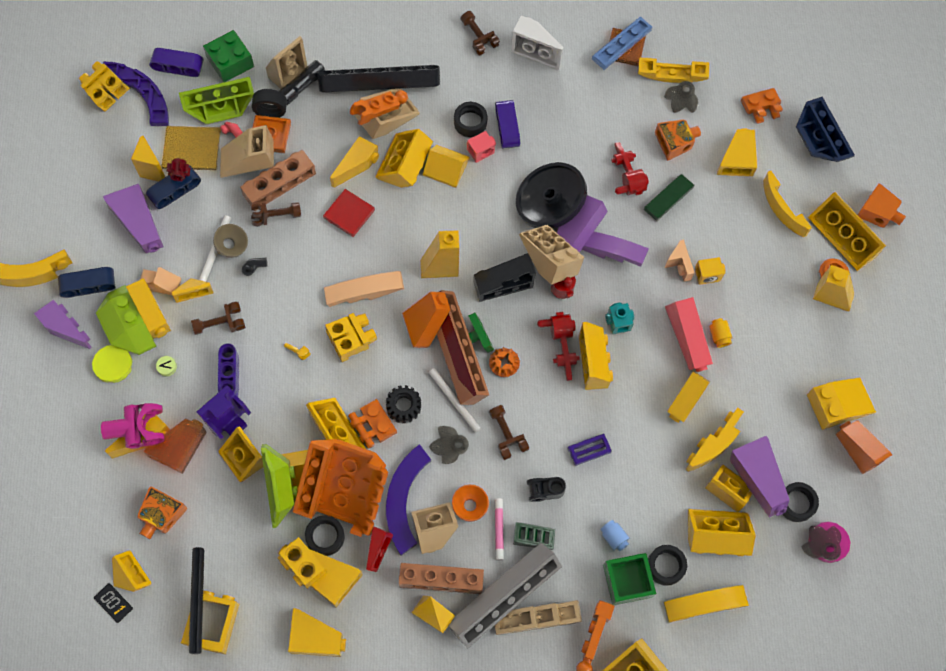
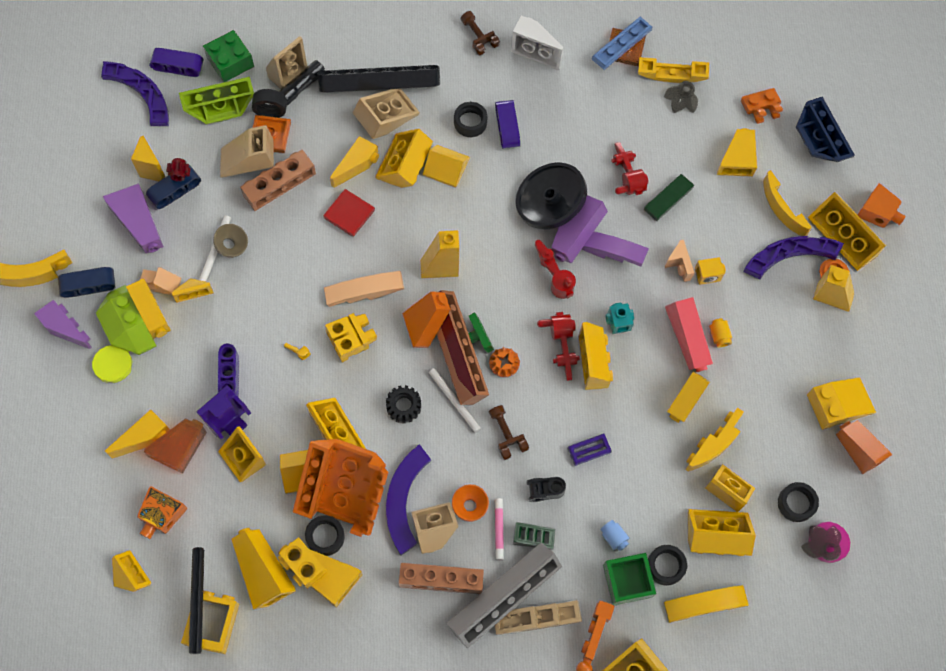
(100, 82): yellow hips -> none
(113, 603): black sticker -> none
(132, 426): dark pink connector -> none
(166, 366): yellowish green tile -> none
(193, 144): clear yellow piece -> none
(232, 128): coral arm -> none
(236, 325): reddish brown bar -> none
(252, 264): black arm -> none
(260, 568): none -> yellow slope
(278, 483): lime wedge -> none
(293, 210): reddish brown bar -> none
(314, 637): yellow slope -> none
(377, 420): orange plate -> none
(378, 105): orange plate -> none
(378, 546): red slope -> none
(433, 613): yellow slope -> none
(446, 444): clear smoke plate -> none
(481, 146): coral brick -> none
(505, 278): black wedge -> none
(551, 254): tan slope -> none
(676, 137): orange torso -> none
(761, 474): medium lavender slope -> none
(791, 247): none -> dark purple tile

